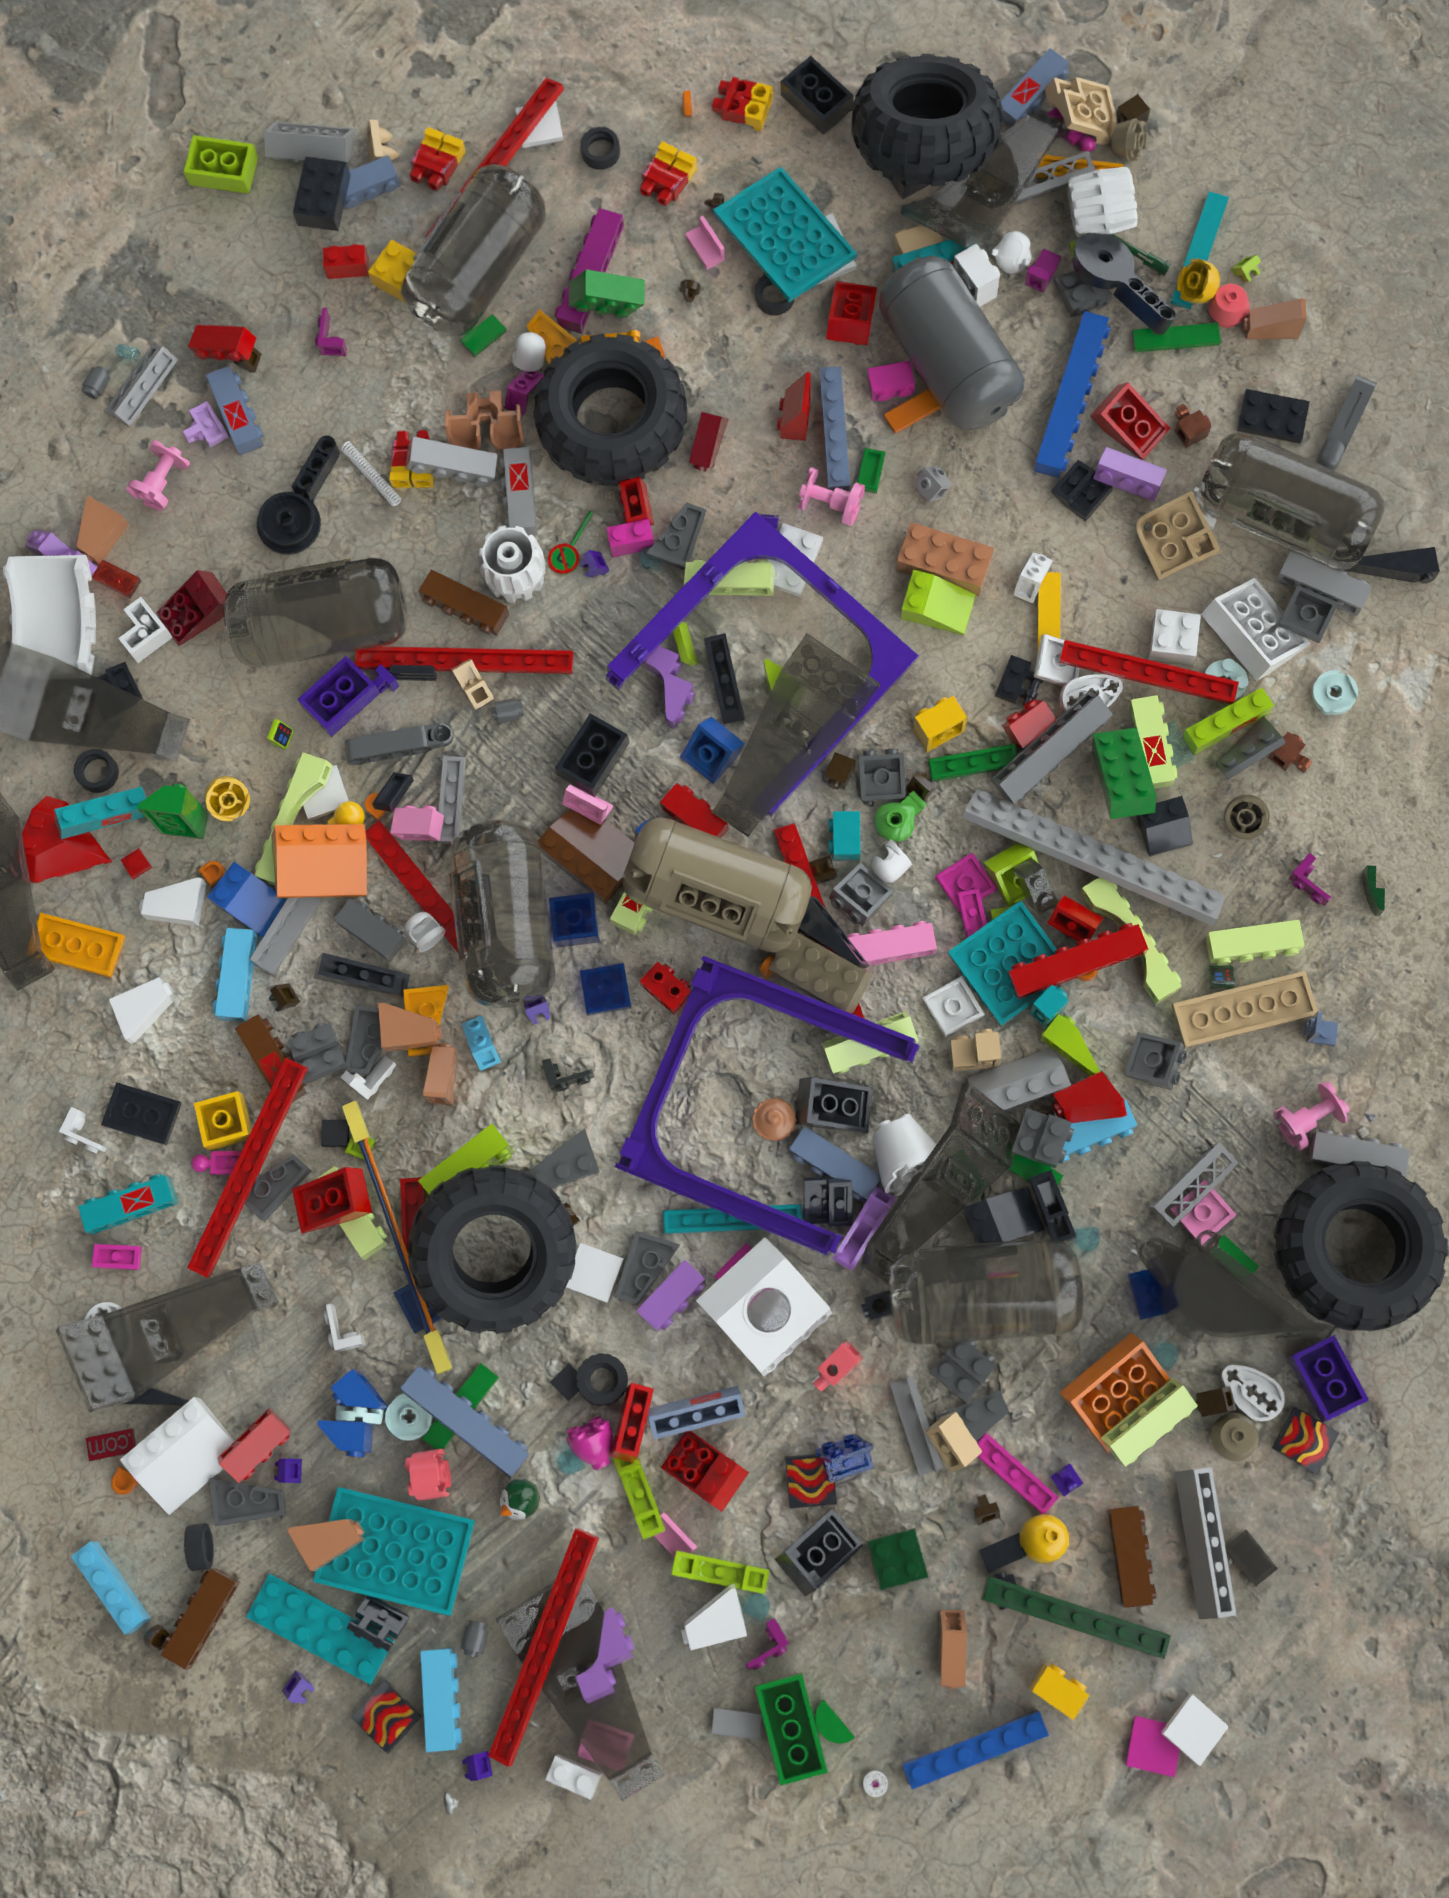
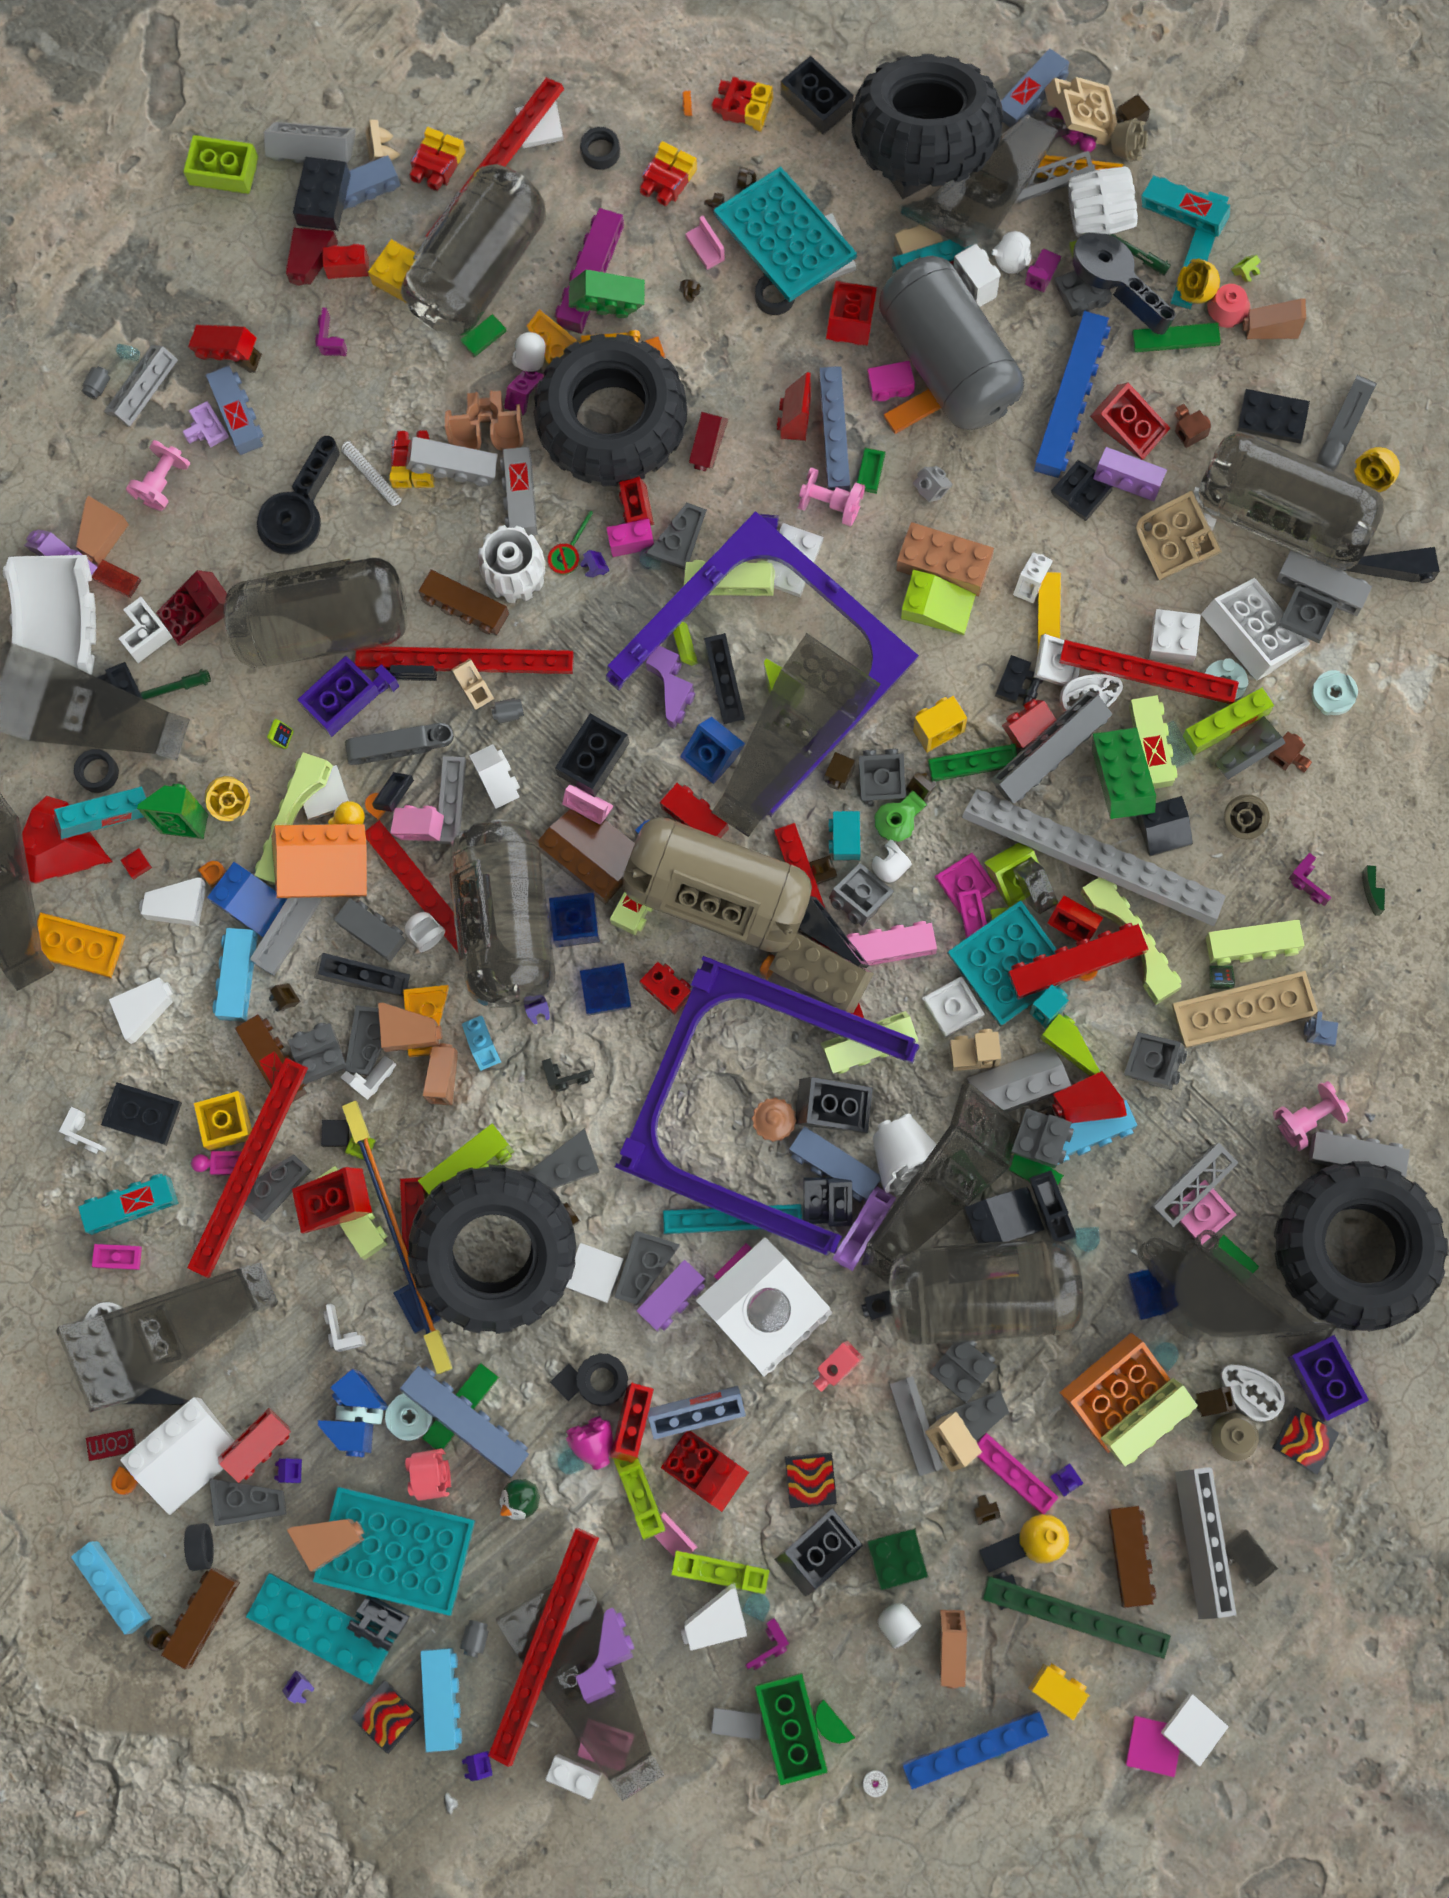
(187, 682): none -> dark green pin
(306, 254): none -> dark red slope
(493, 771): none -> white brick
(742, 178): none -> dark brown tile
(845, 1457): clear blue bracket -> none
(898, 1624): none -> white helmet
(1186, 205): none -> teal brick
(1377, 468): none -> yellow cylinder

